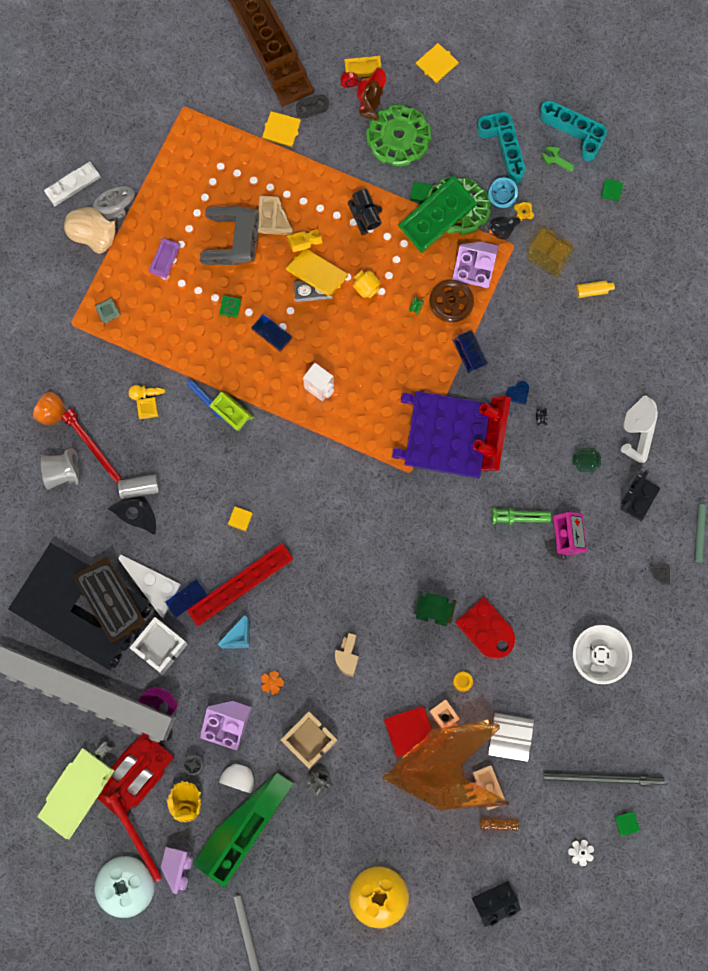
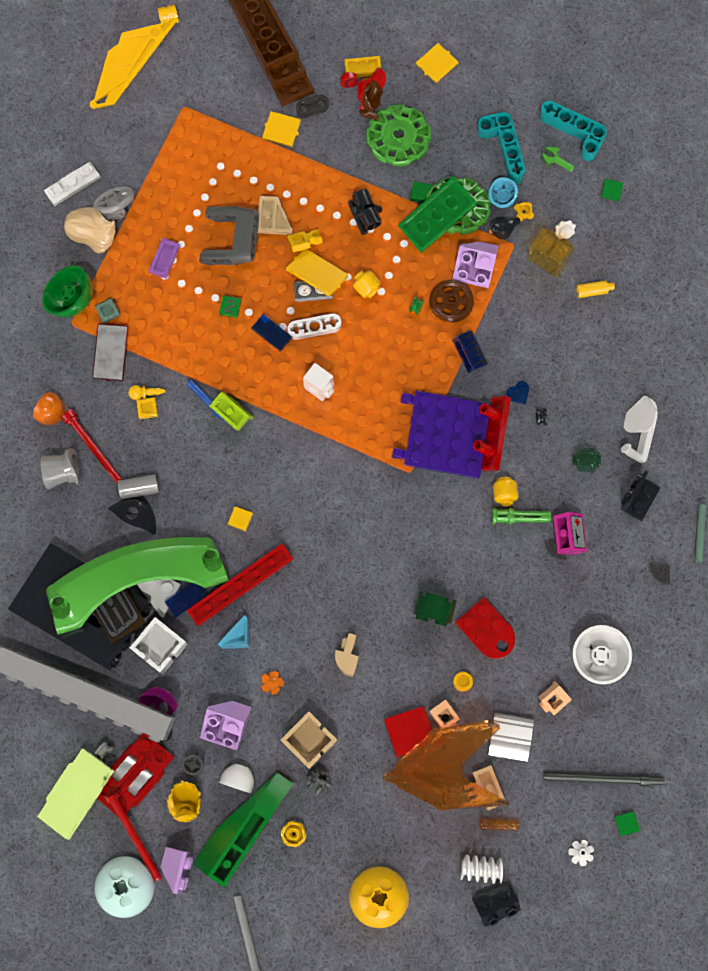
(68, 292): none -> green piece
(91, 584): none -> bright green panel
(110, 352): none -> flat silver piece
(130, 56): none -> yellow wing
(286, 834): none -> yellow plate
(300, 325): none -> white beam
(482, 868): none -> white piece
(505, 491): none -> yellow head
(561, 699): none -> light nougat brick
(565, 229): none -> white plant

